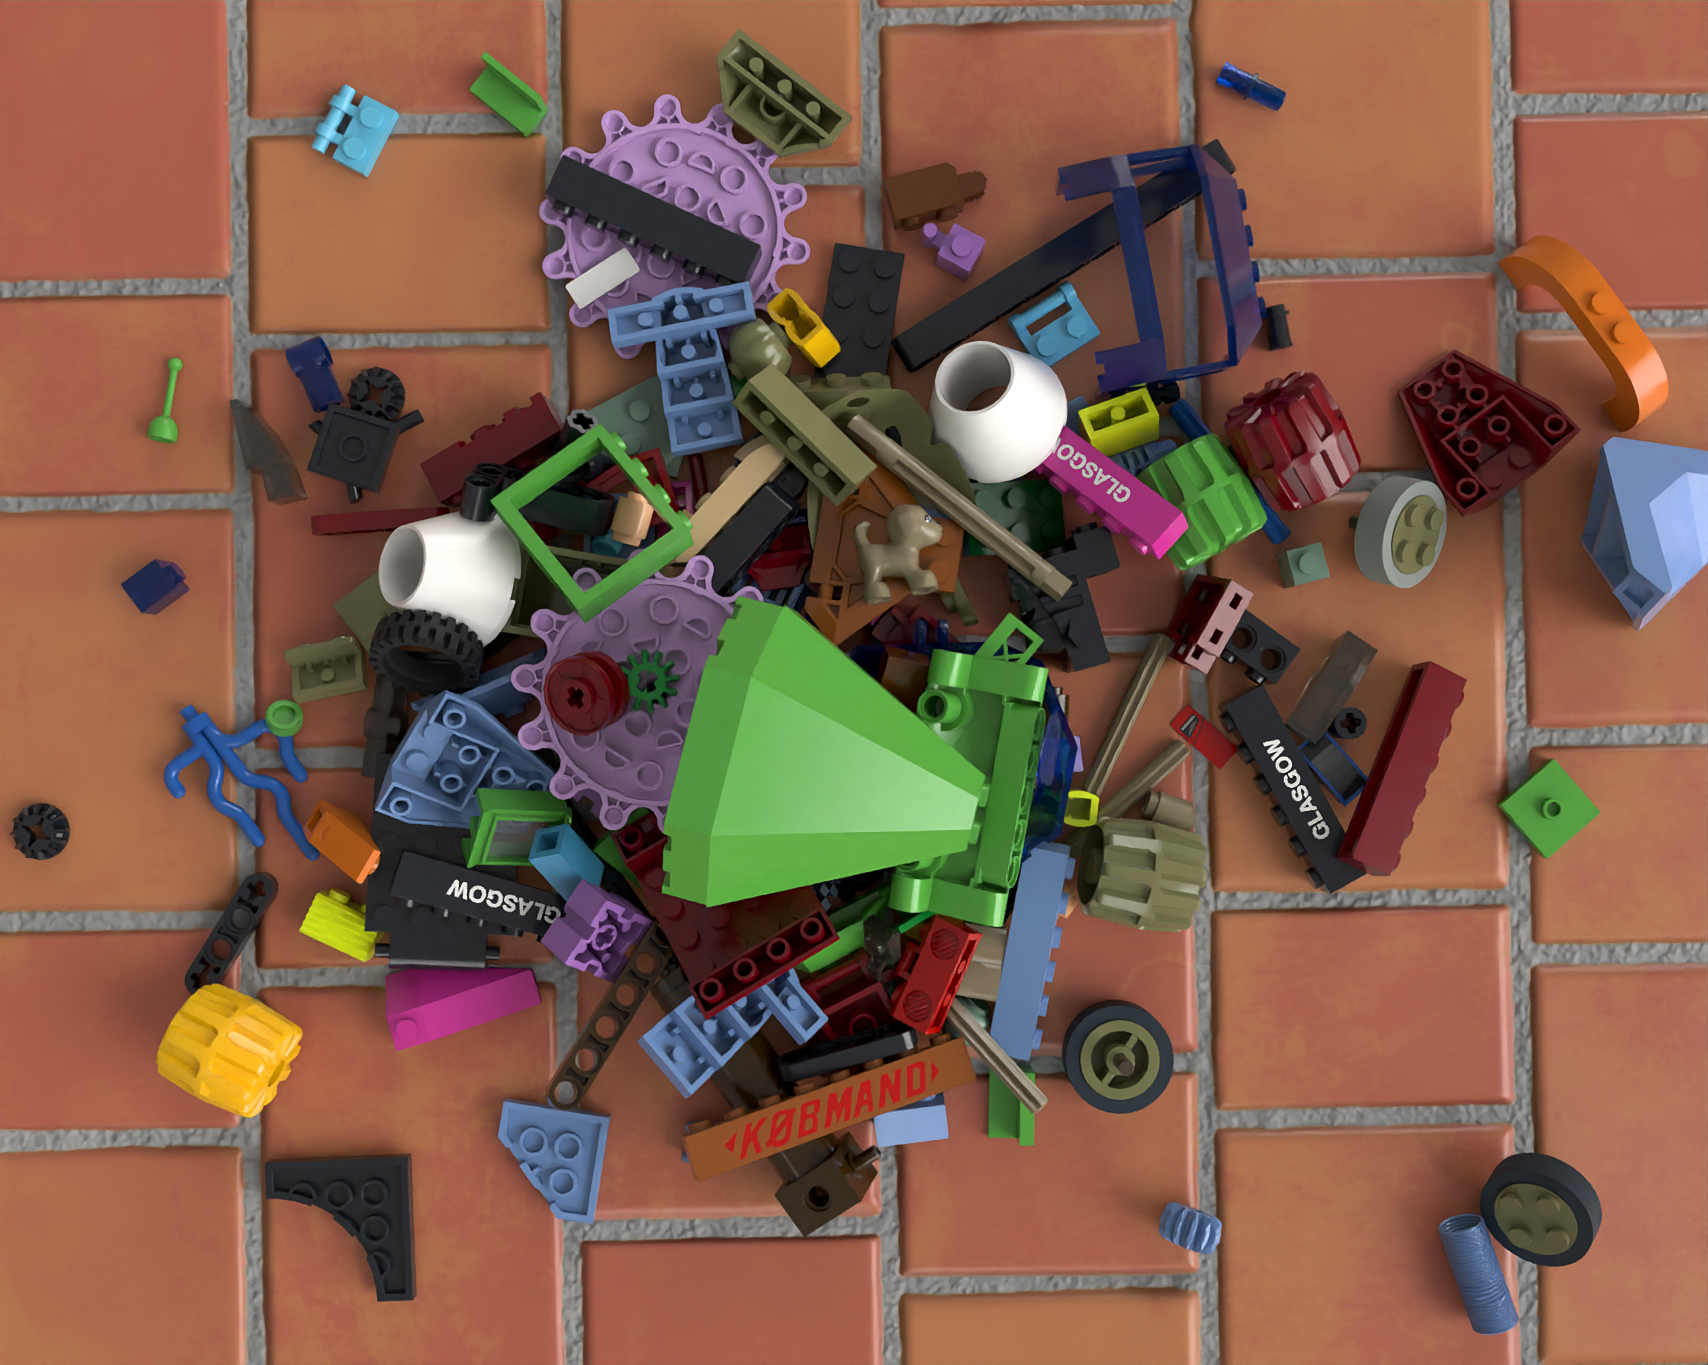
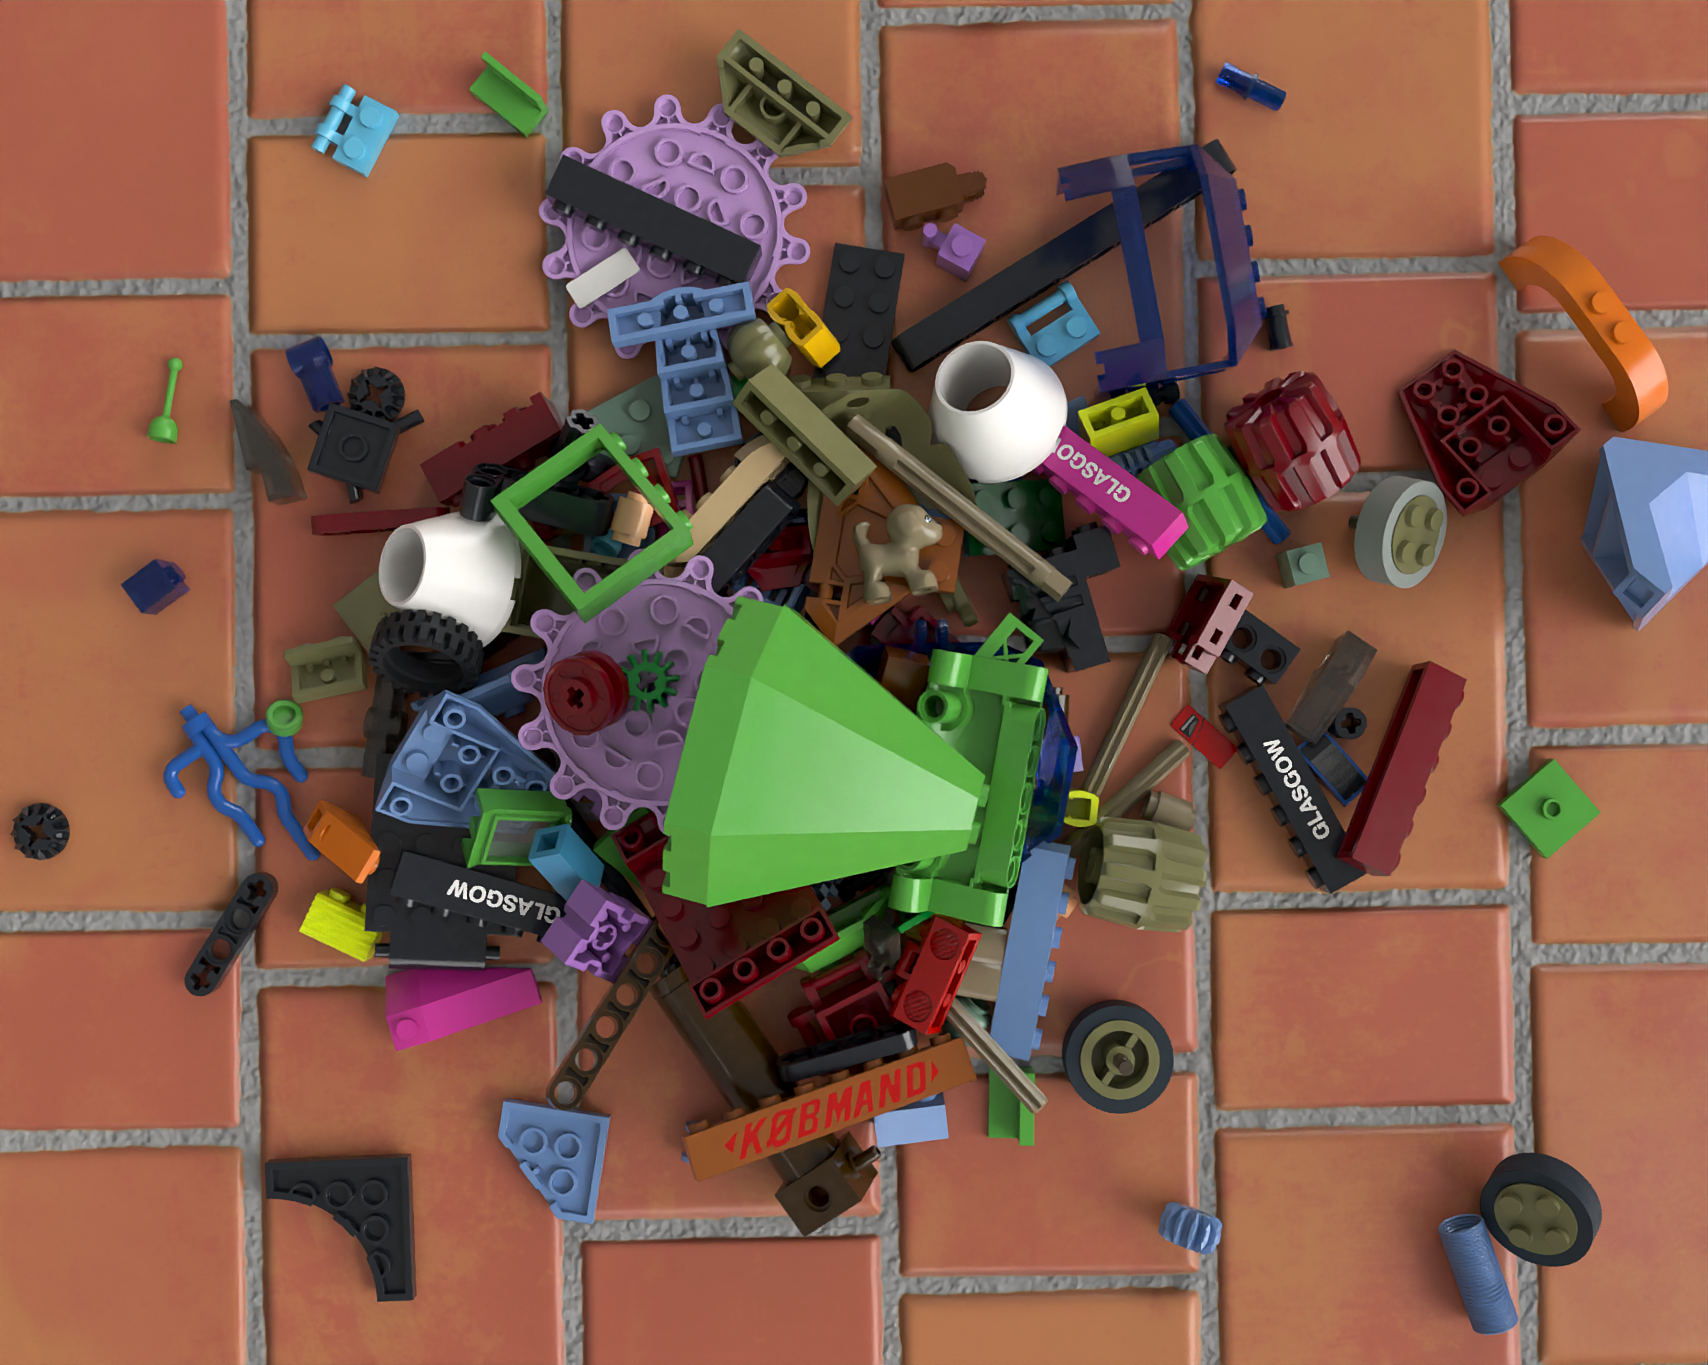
(228, 1049): yellow wheel -> none
(693, 1048): medium blue slope -> none

